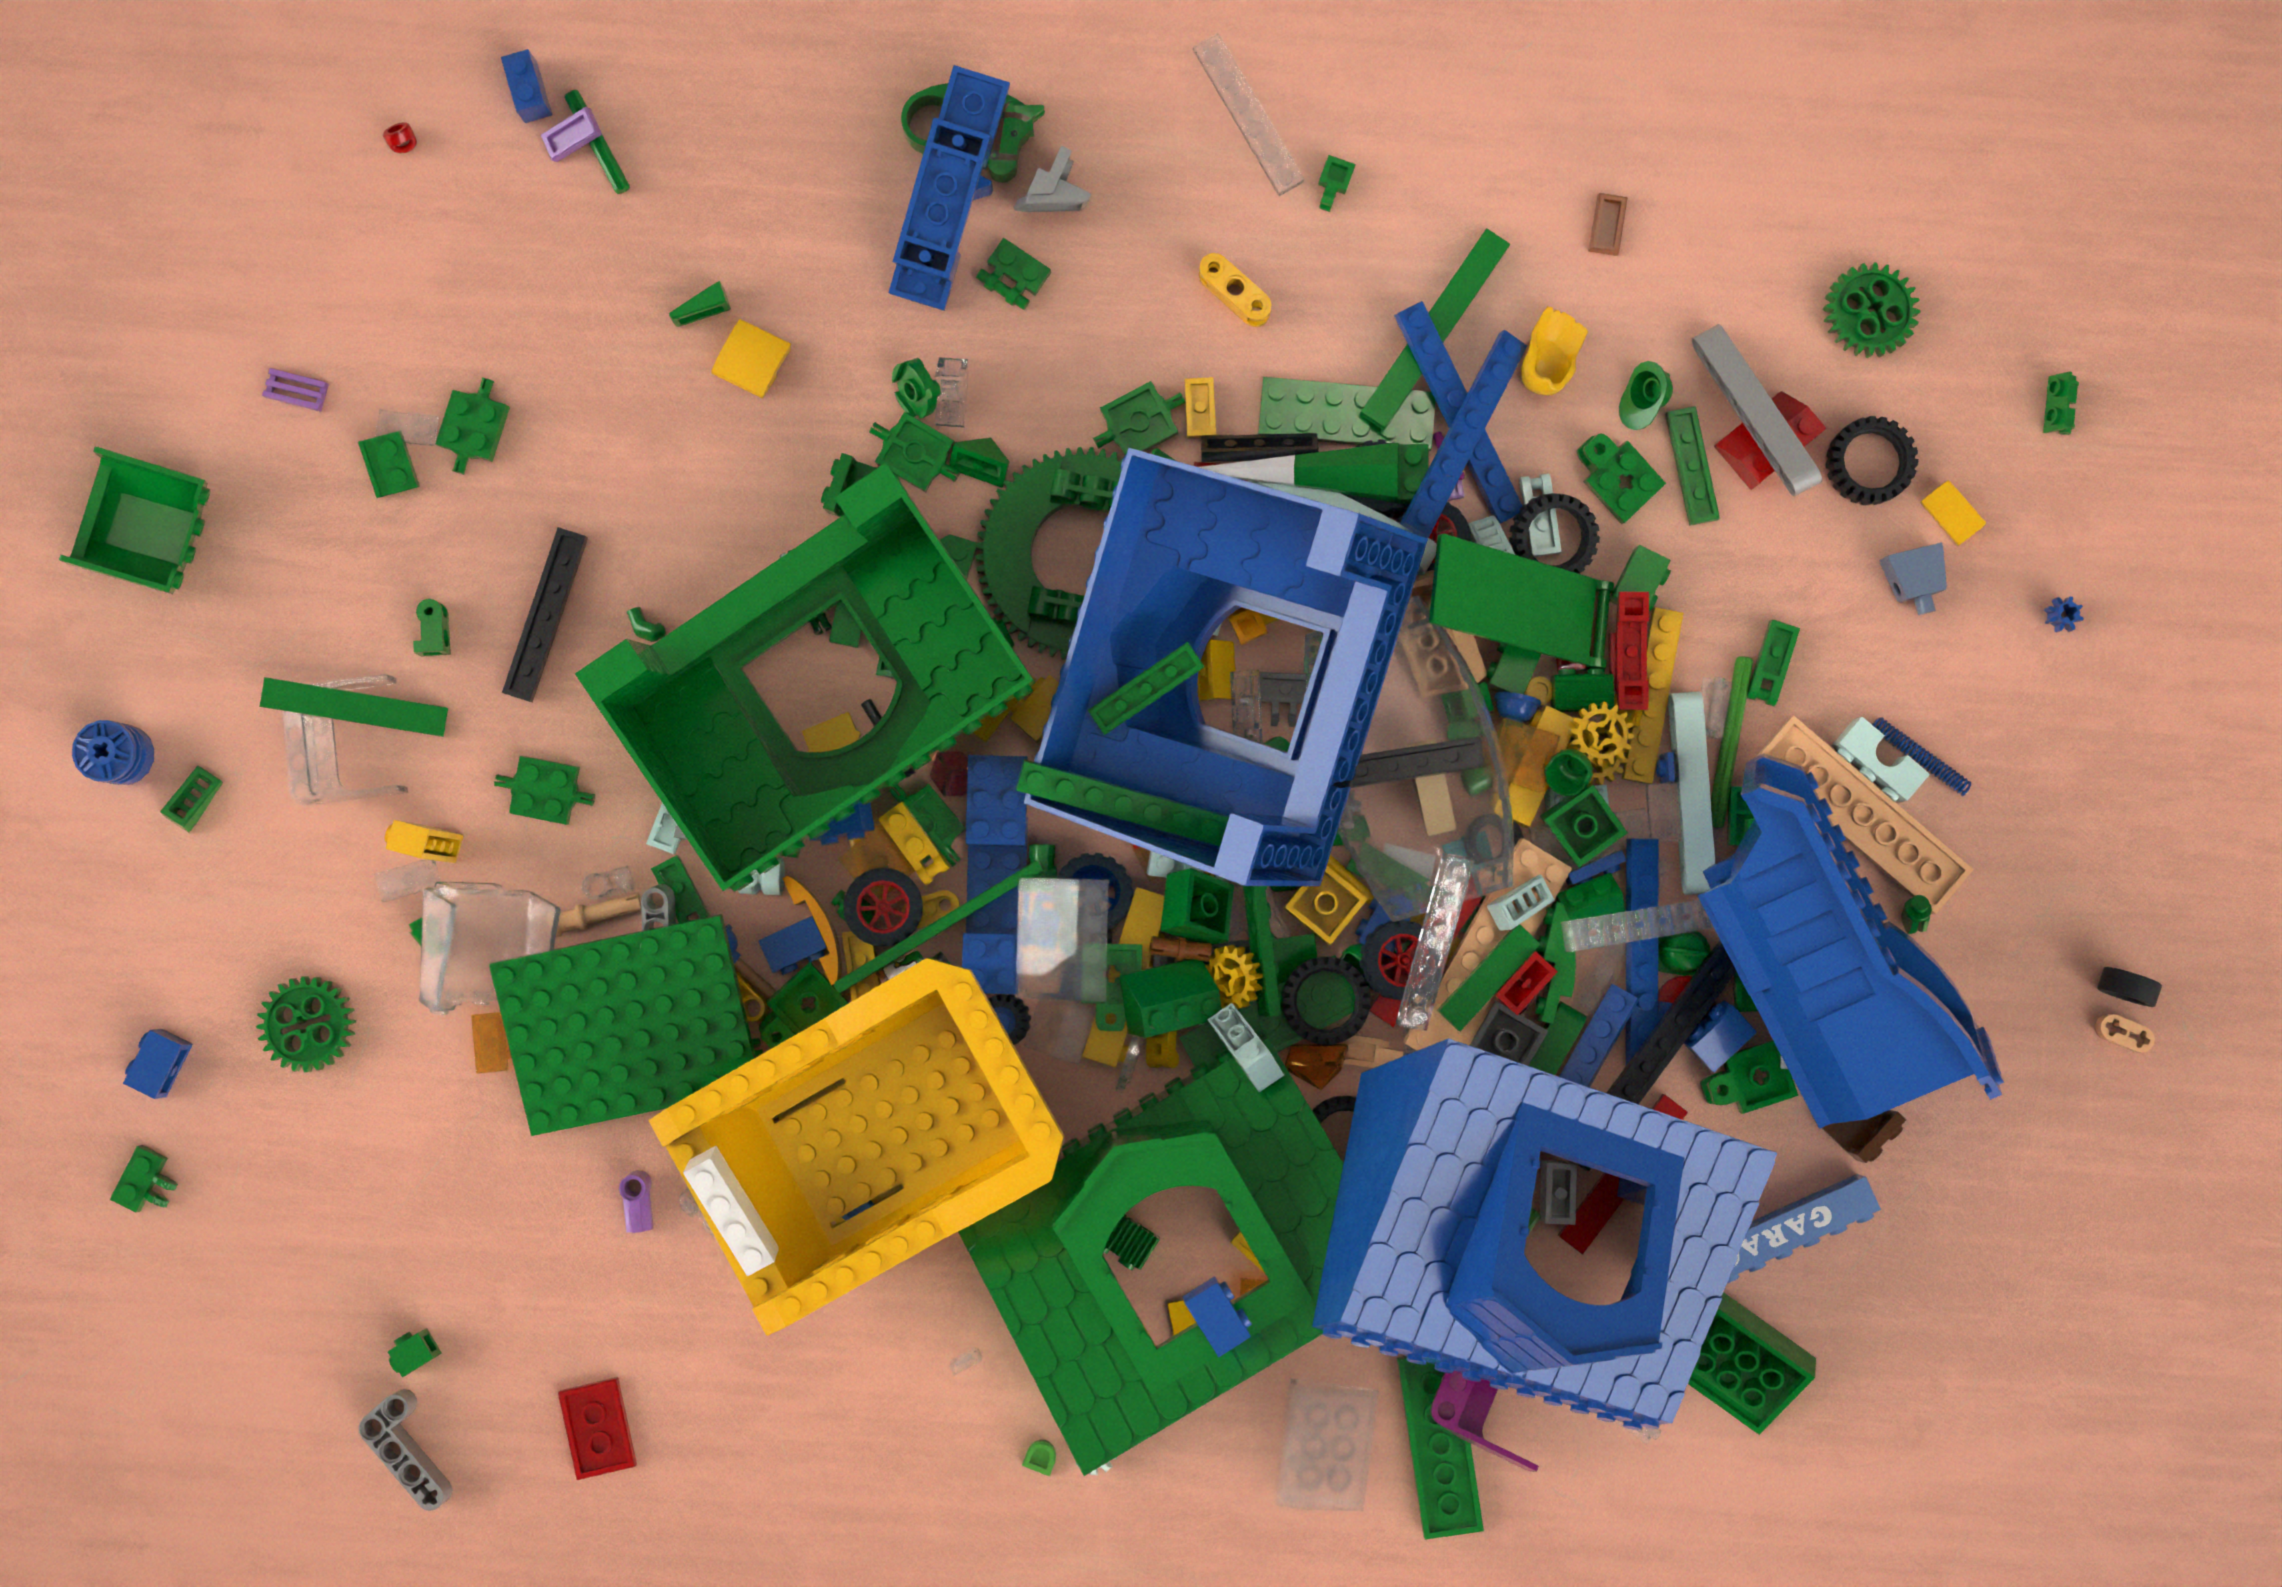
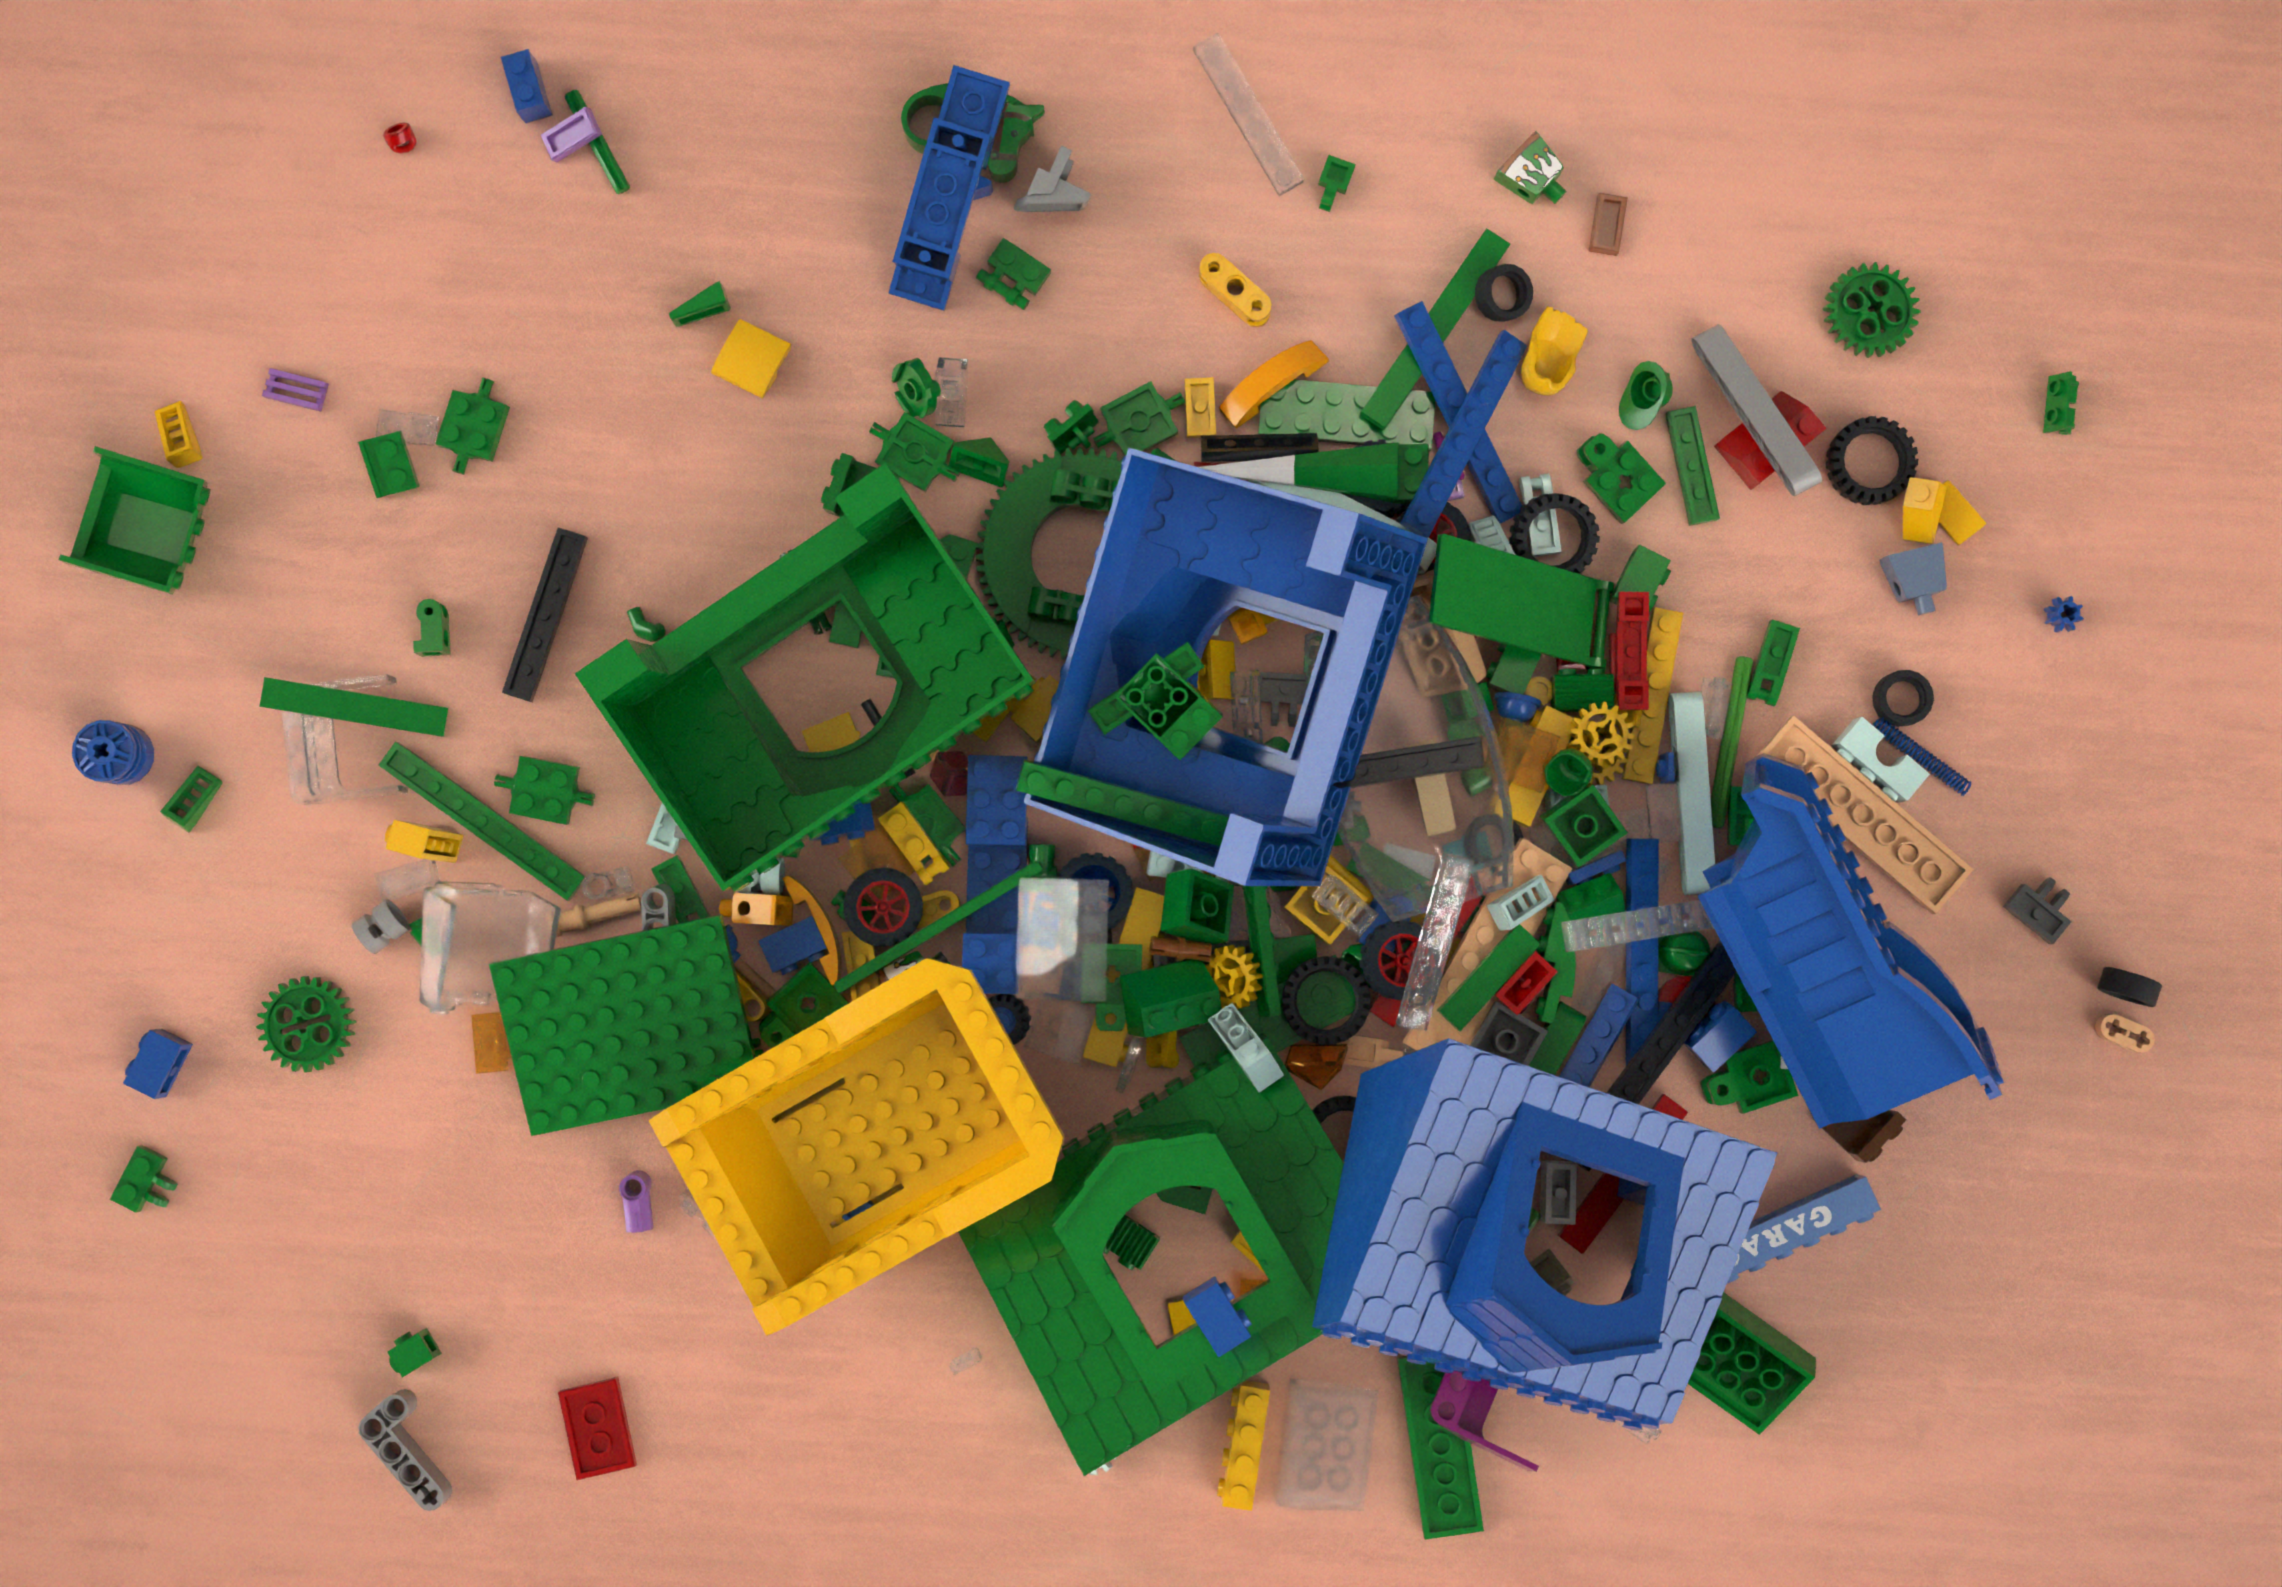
(183, 452): none -> yellow slope
(389, 920): none -> light grey wheel
(482, 821): none -> green plate
(731, 1210): white brick -> none
(758, 909): none -> light orange torso
(1040, 1457): bright green tile -> none
(1074, 430): none -> green hips
(1169, 706): none -> green slope
(1187, 1197): none -> green leg
(1245, 1445): none -> yellow brick
(1269, 379): none -> light orange slope
(1326, 888): none -> clear slope
(1523, 288): none -> black tyre
(1532, 171): none -> torso
(1552, 1272): none -> dark tan bracket
(1916, 914): green arm -> none
(1922, 509): none -> yellow slope
(1925, 696): none -> black tyre
(2037, 913): none -> dark grey hinge

